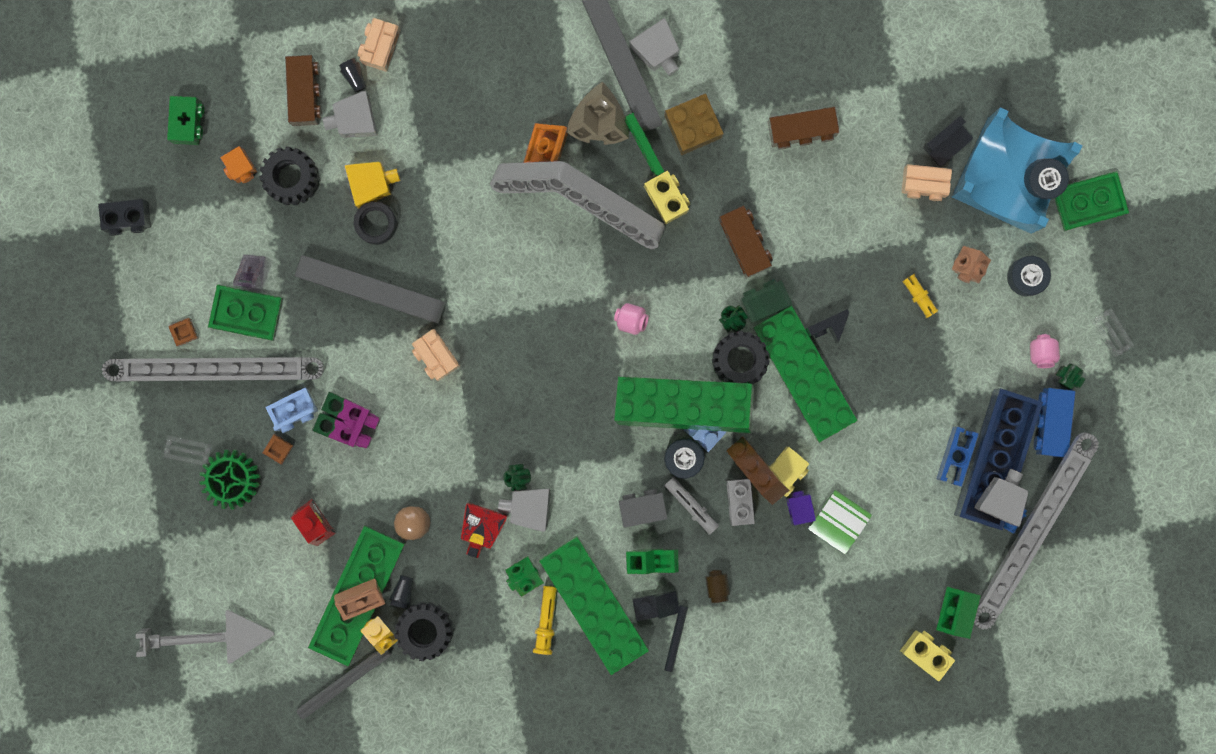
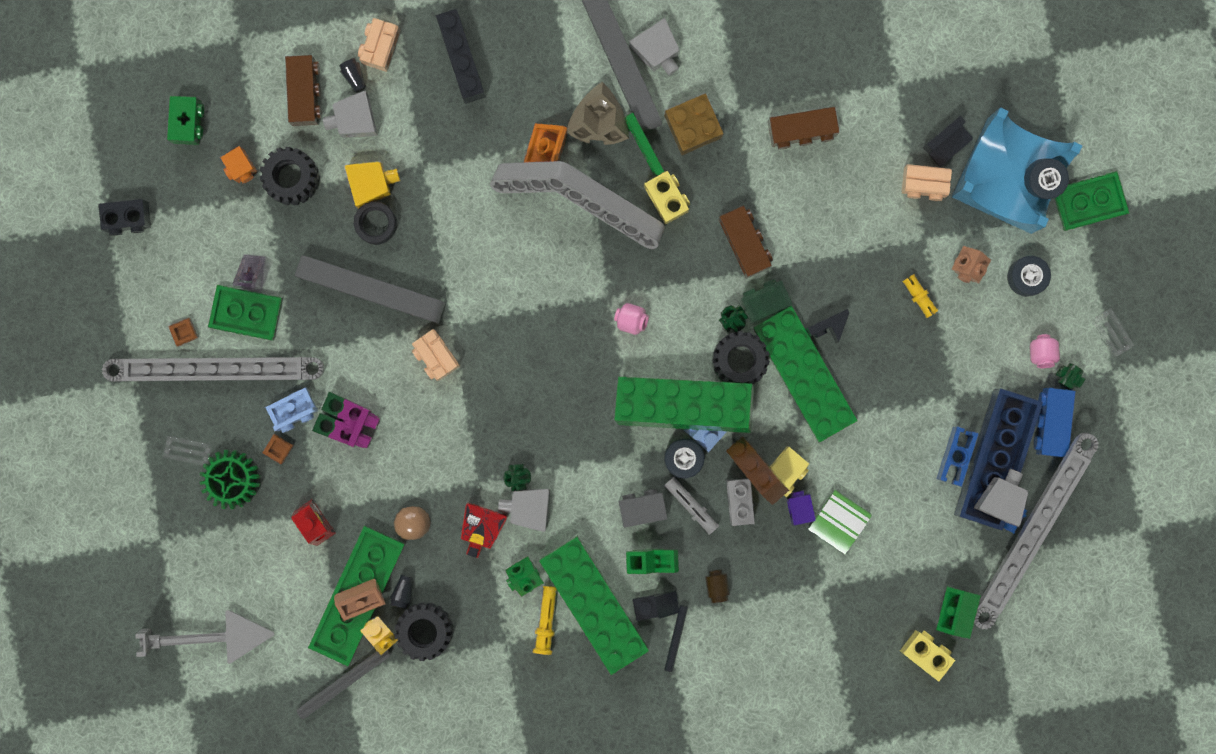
(460, 56): none -> black arch

